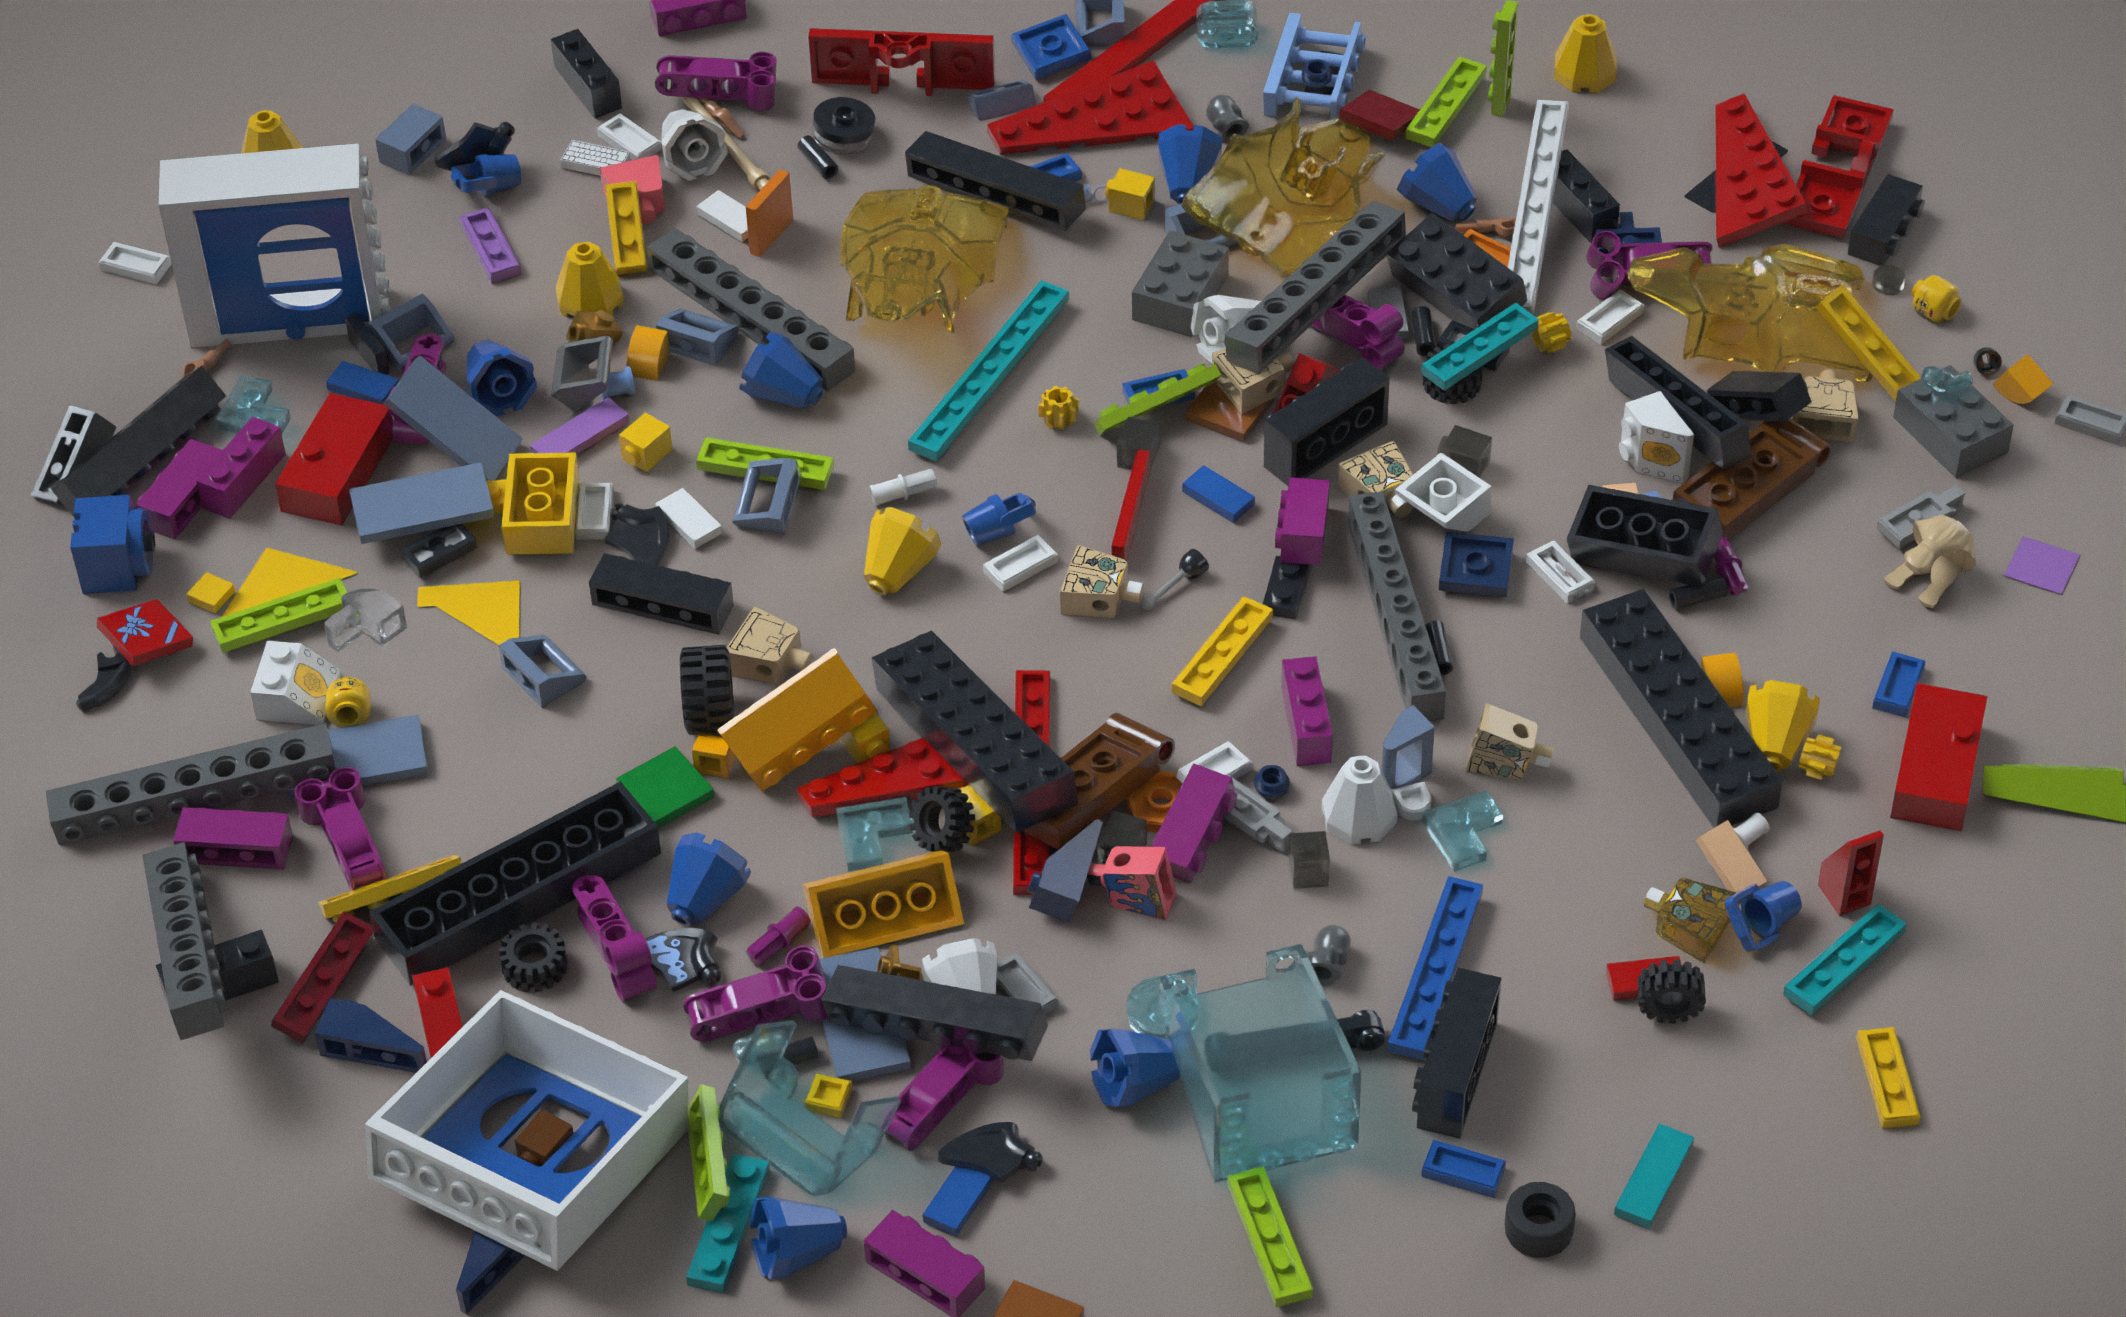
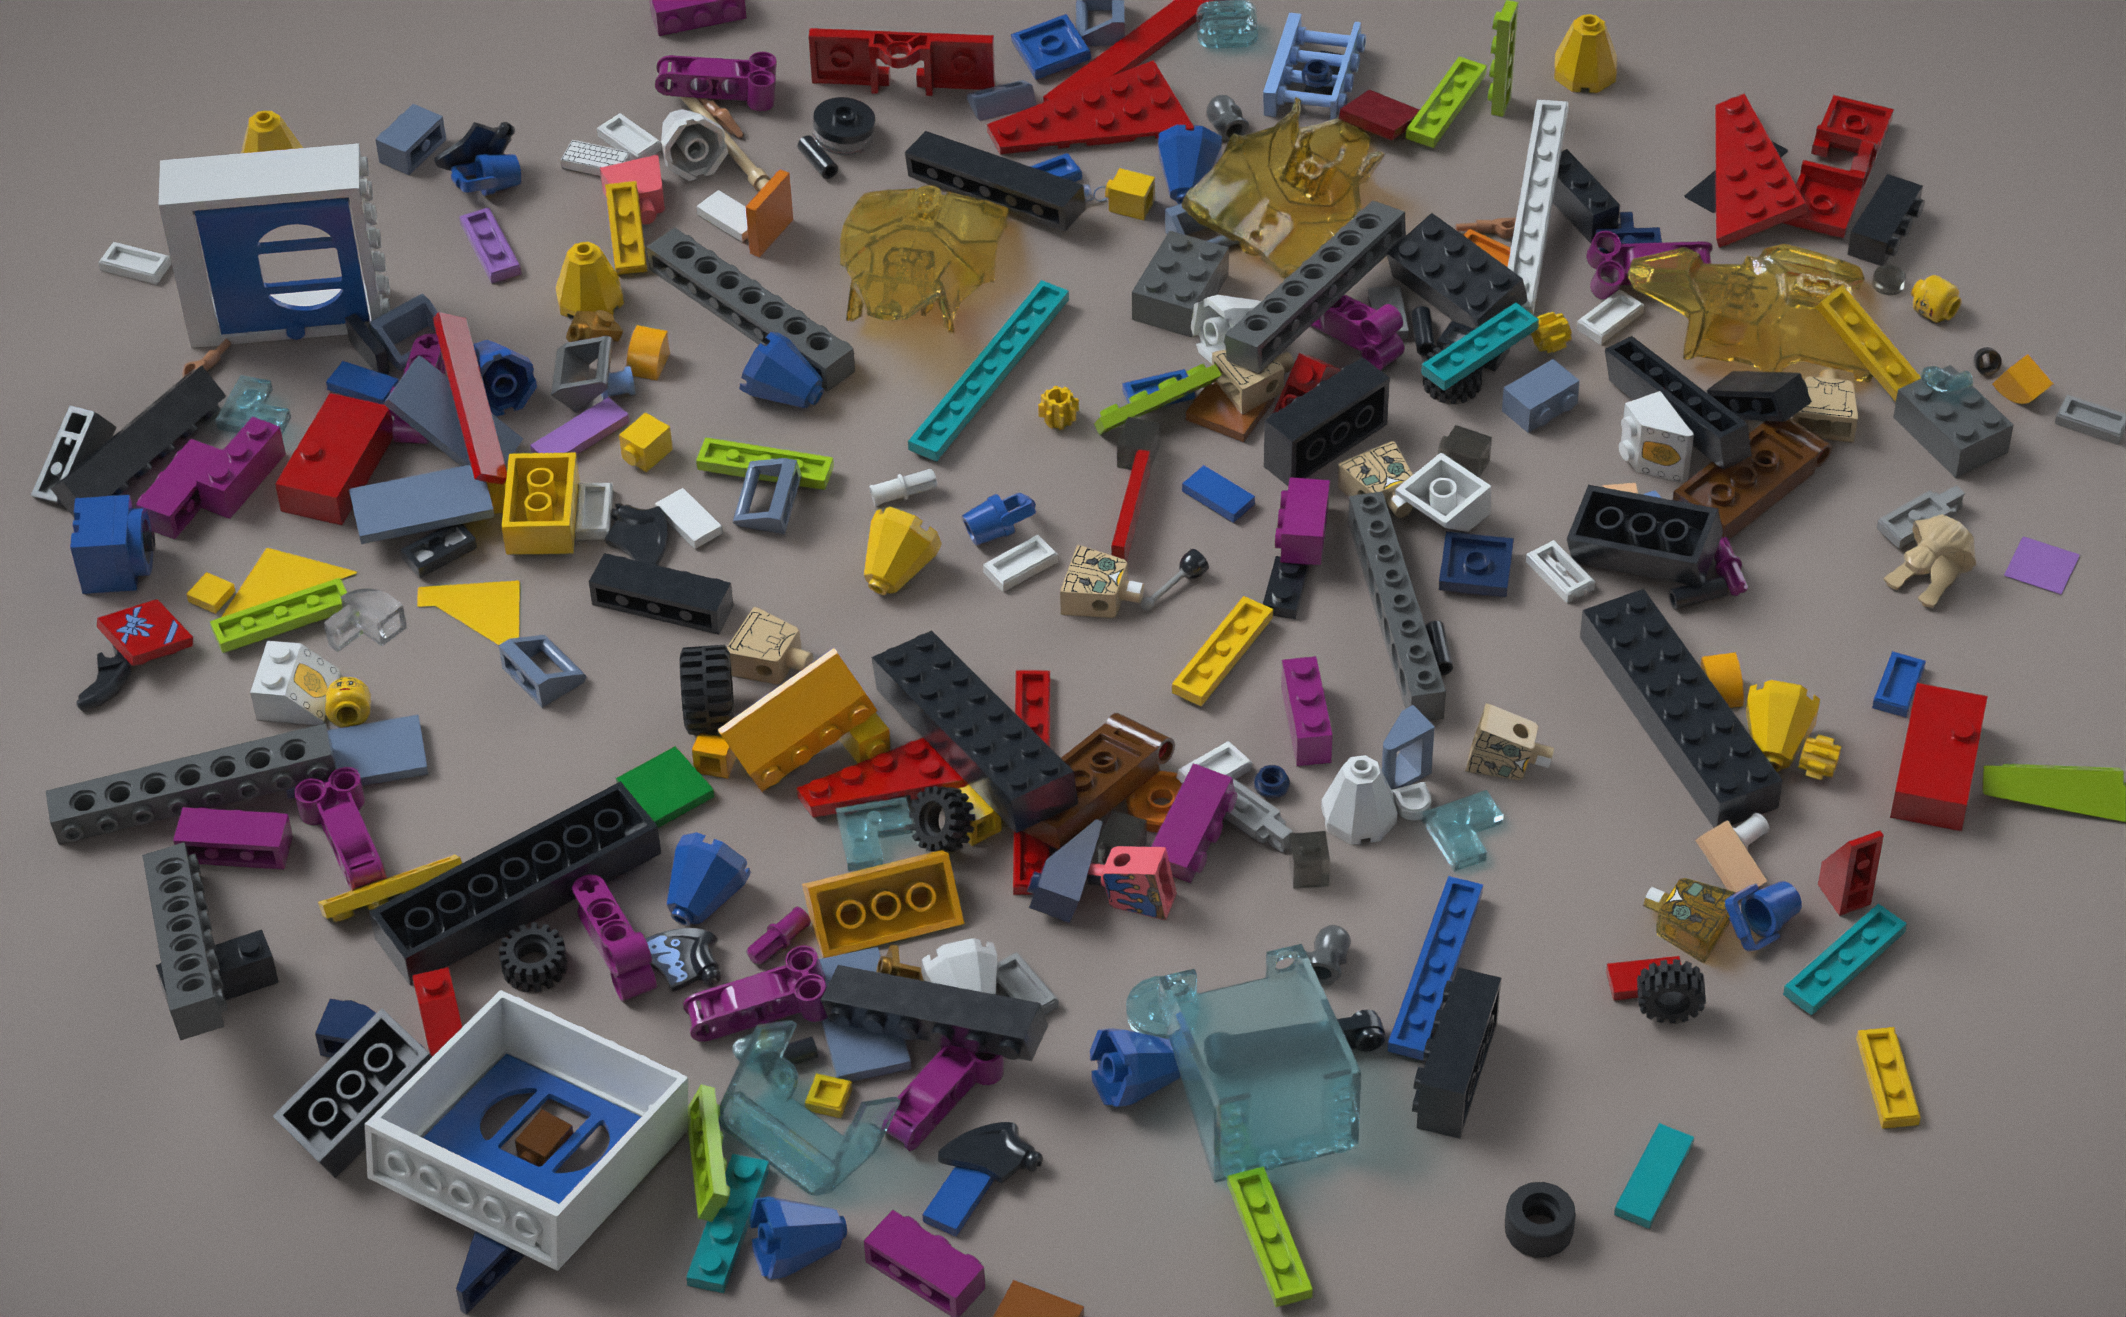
(322, 977): dark red plate -> none
(349, 1089): none -> black brick
(470, 398): none -> tile
(586, 73): black brick -> none
(696, 342): sand blue tile -> none
(1439, 184): blue cone -> none
(1463, 1168): blue tile -> none
(1540, 396): none -> sand blue brick

